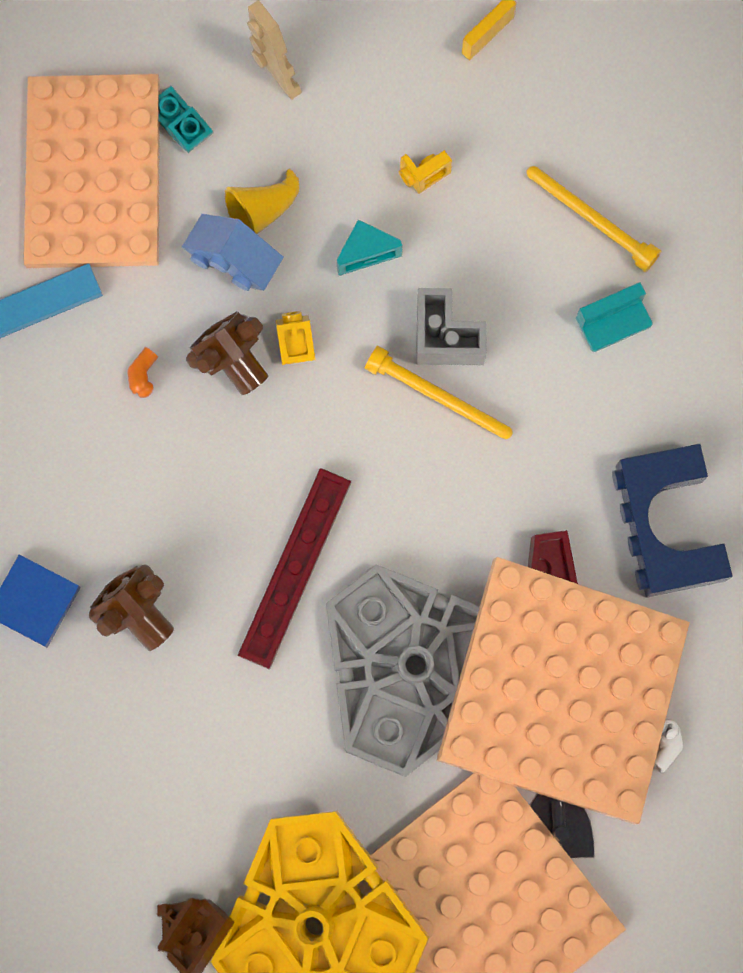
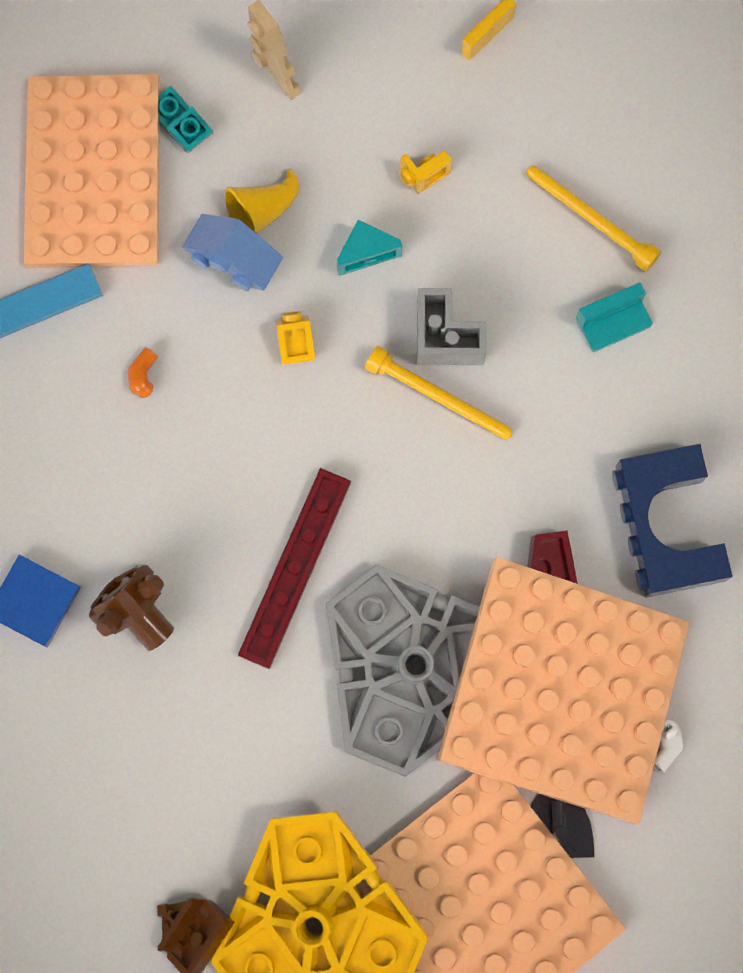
(228, 348): reddish brown piece -> none

